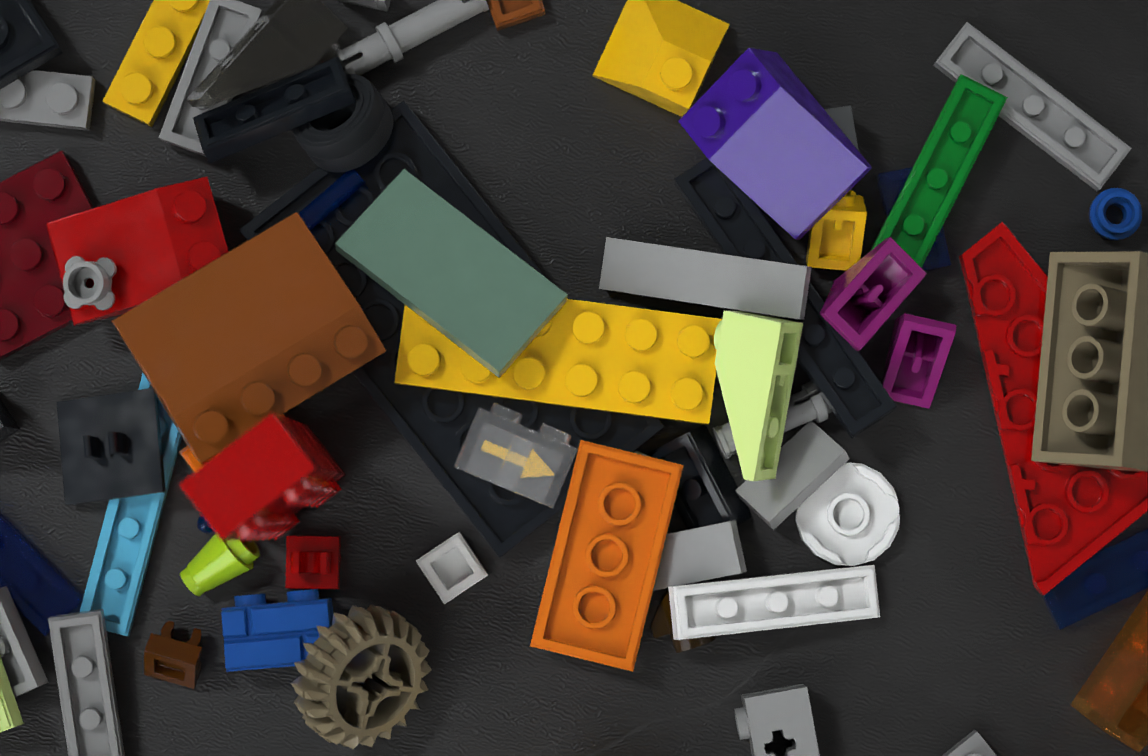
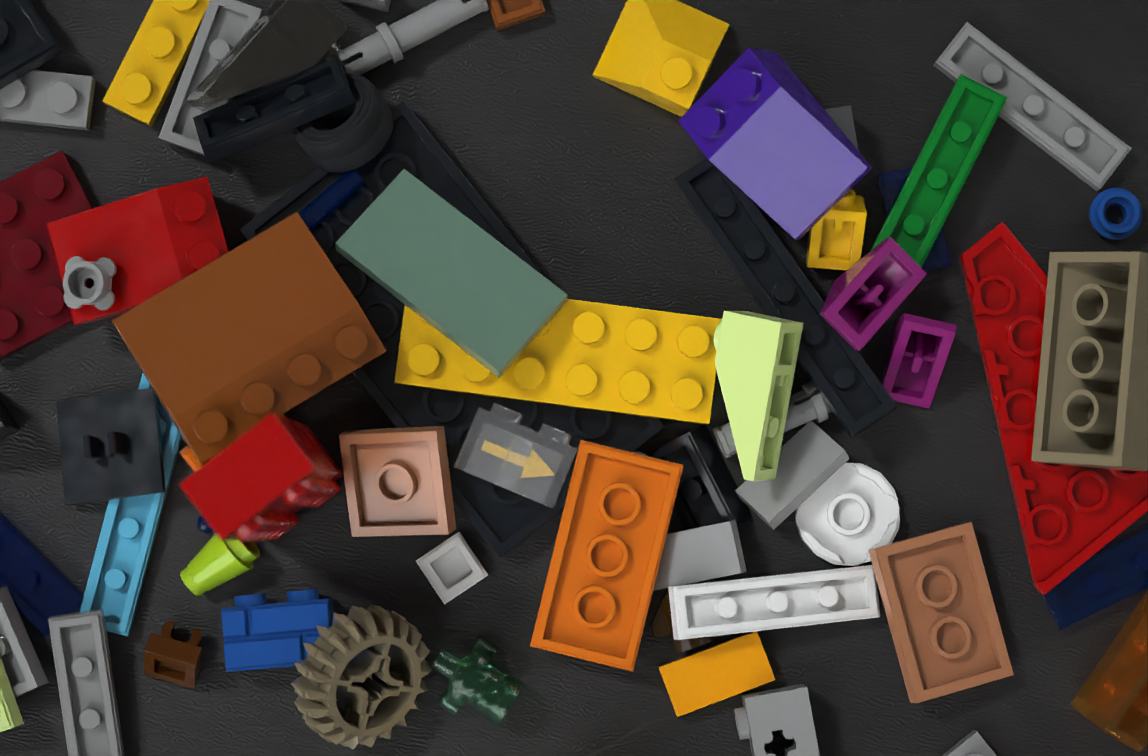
(313, 562): red tile -> none
(397, 481): none -> nougat plate
(477, 682): none -> clear green piece
(705, 278): light grey tile -> none
(716, 673): none -> light orange tile
(941, 612): none -> nougat plate

